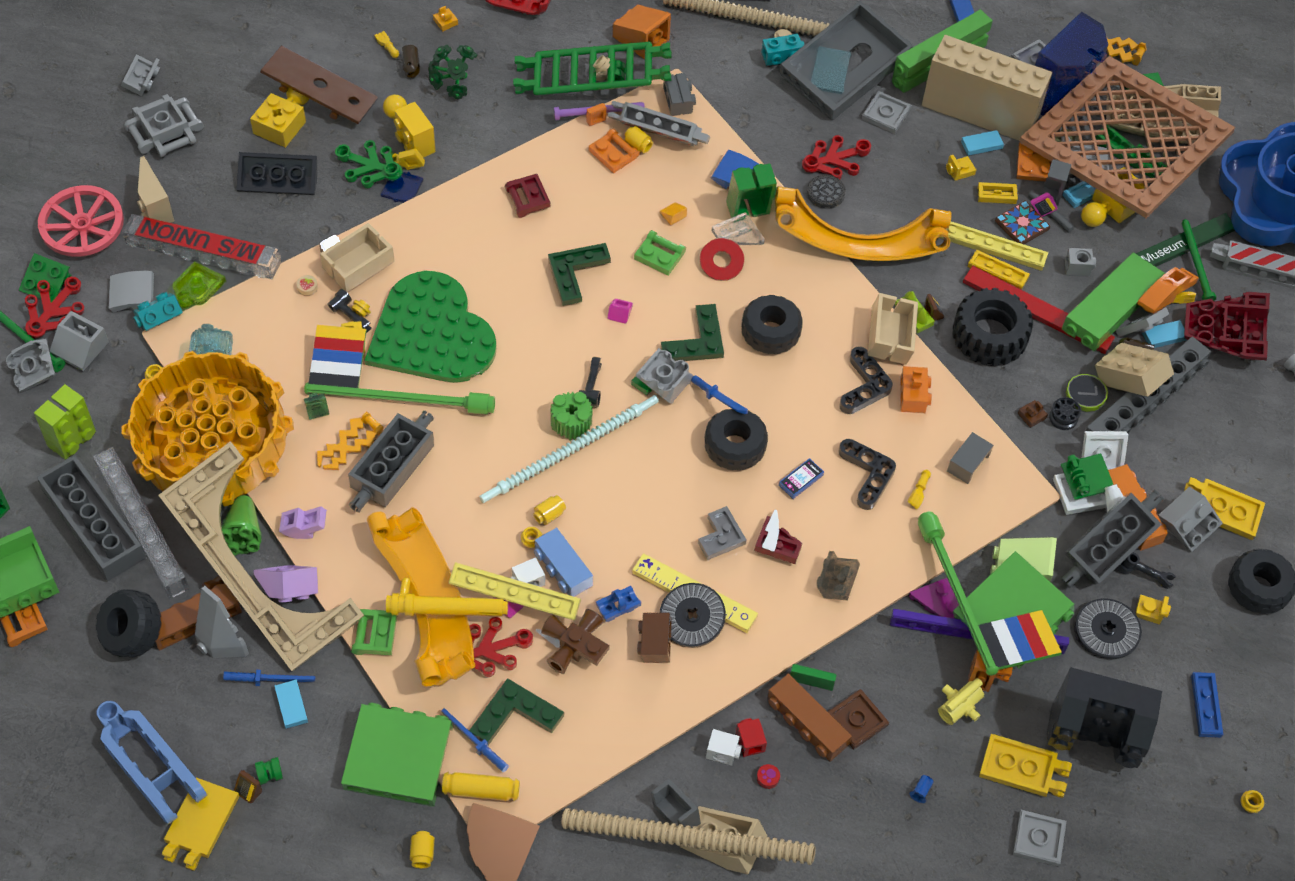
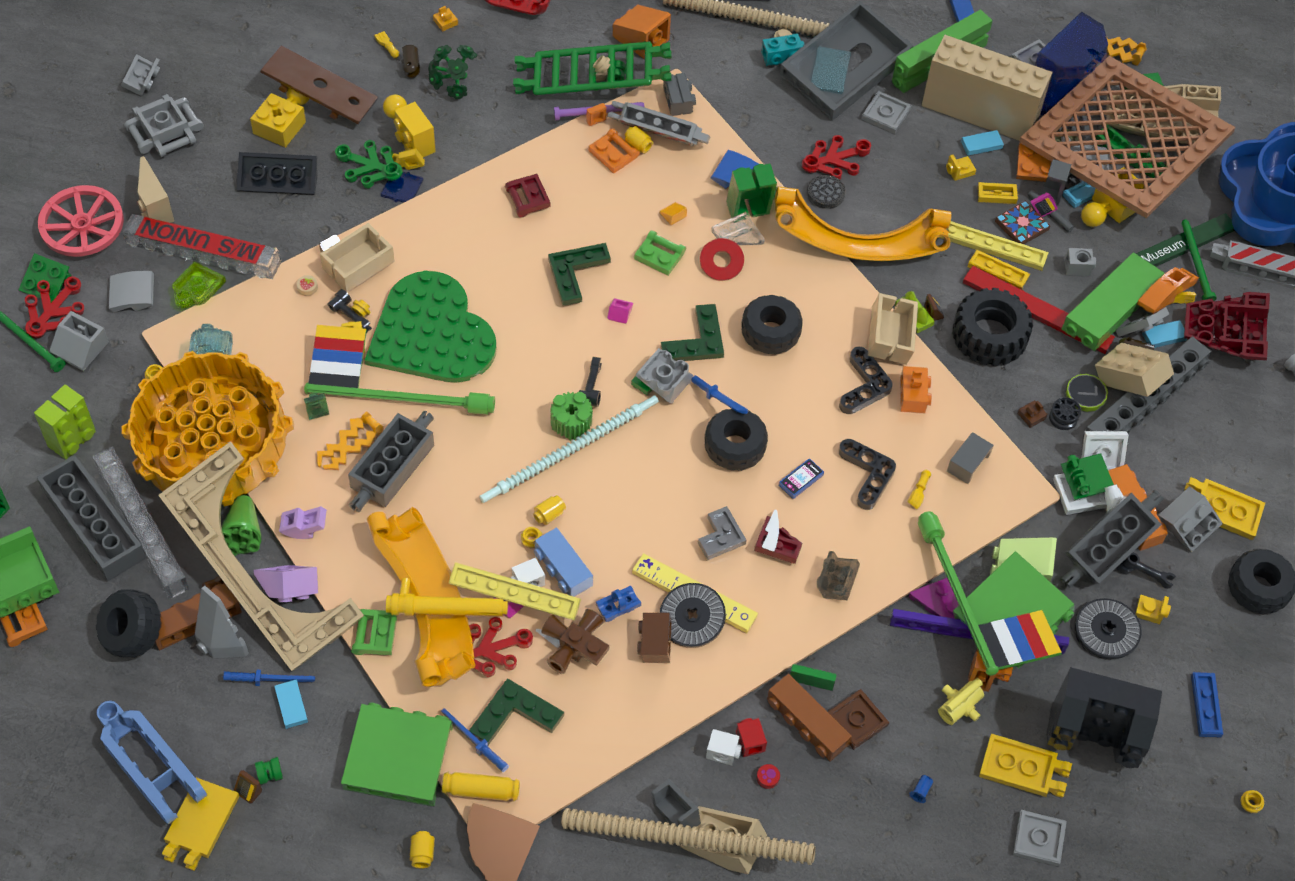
(31, 364): light grey slope -> none
(156, 312): teal brick -> none

